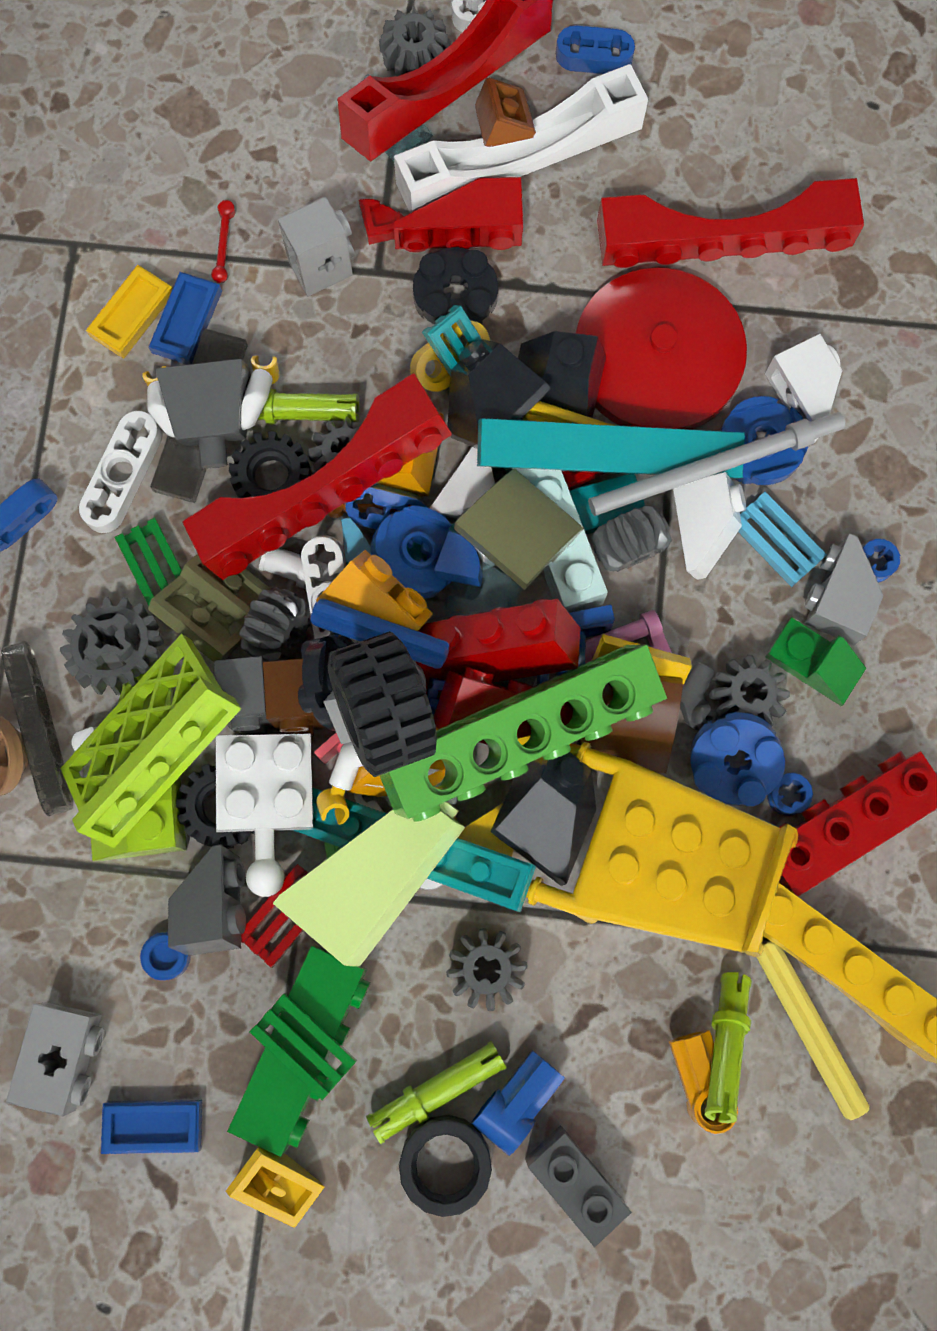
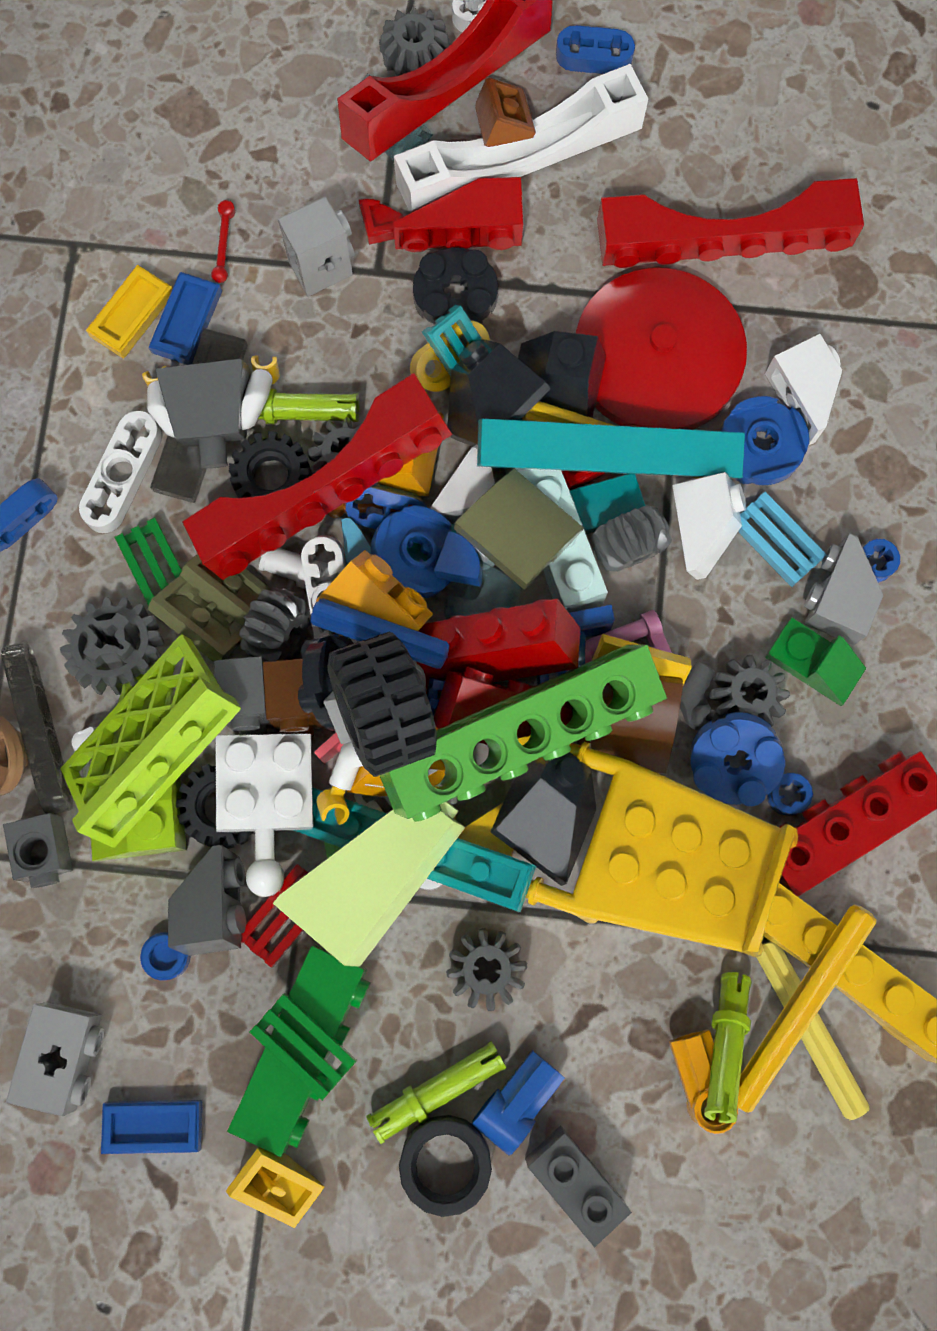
(22, 837): none -> dark grey brick
(796, 436): light grey bar -> none
(804, 1005): none -> yellow axle

